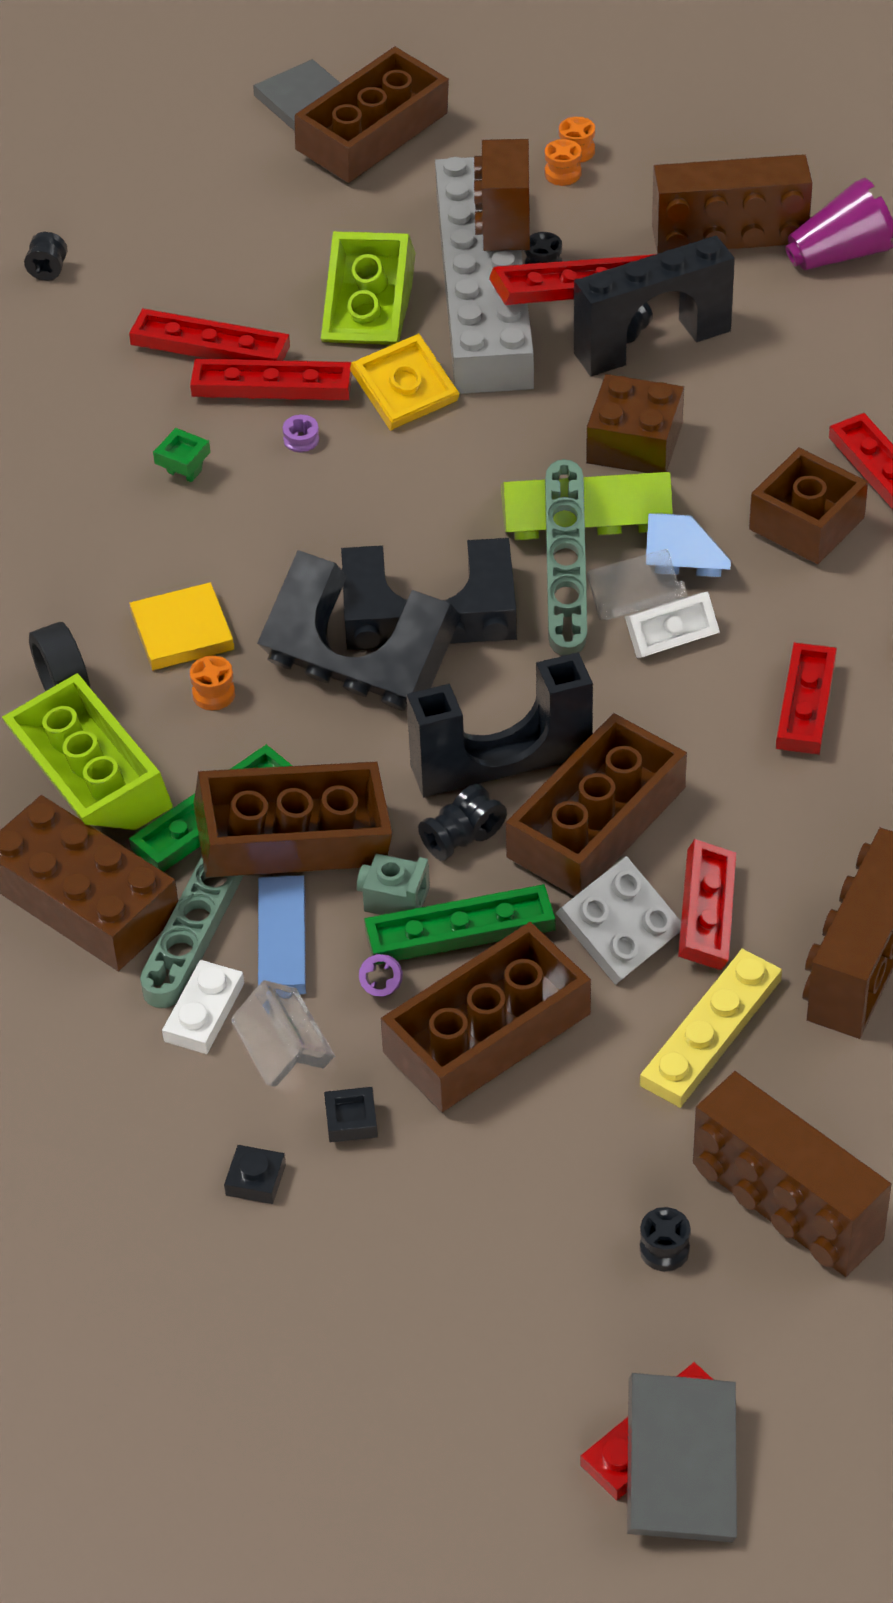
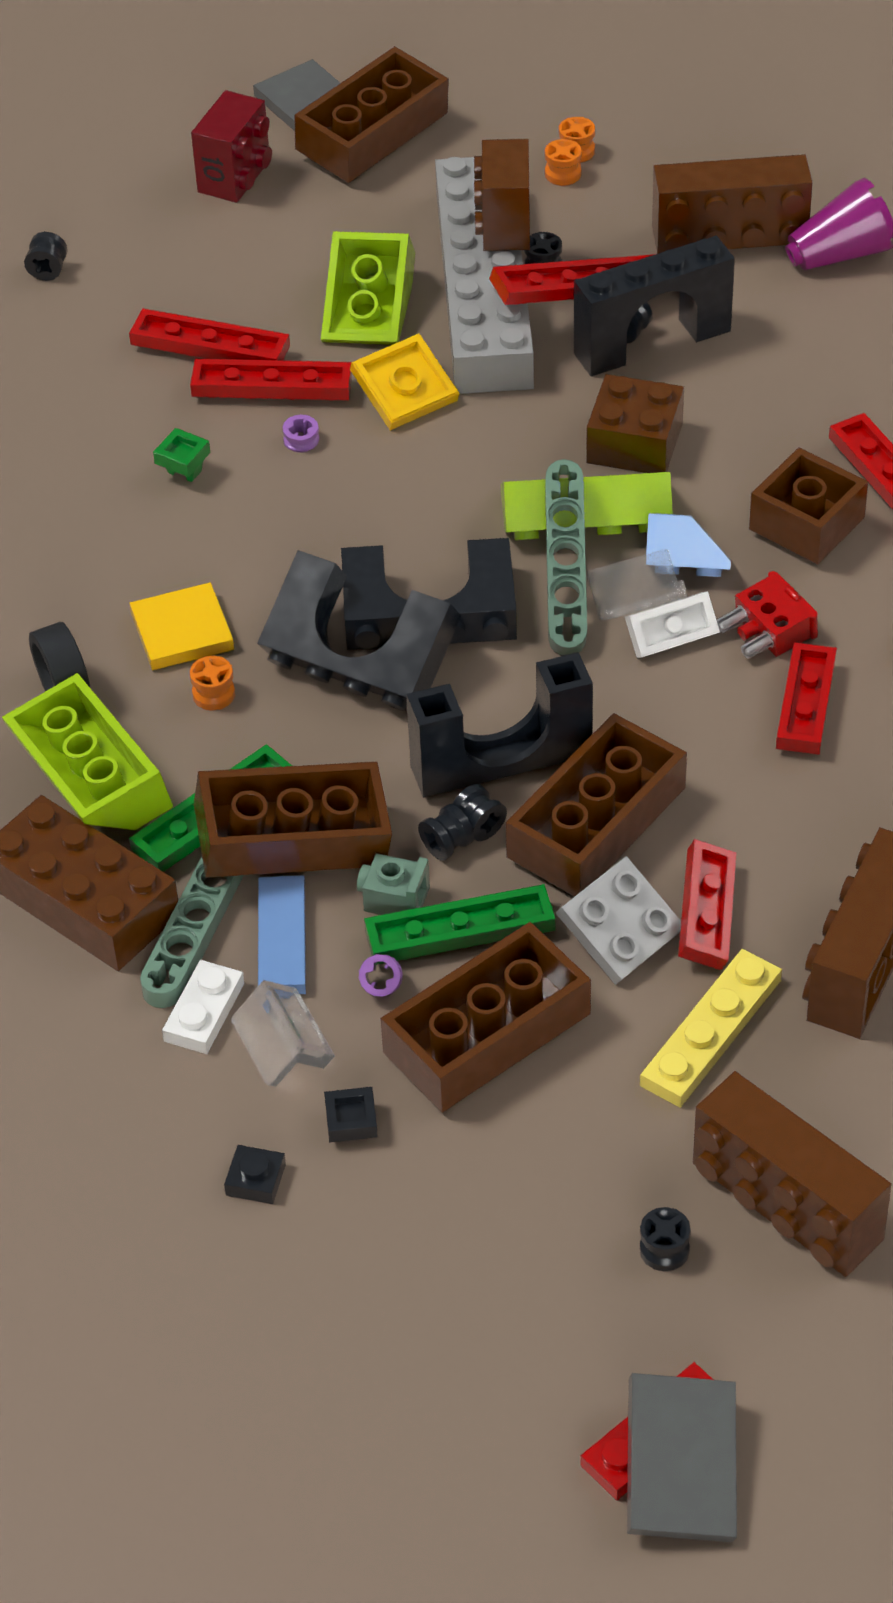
(231, 146): none -> dark red brick
(773, 614): none -> red piece

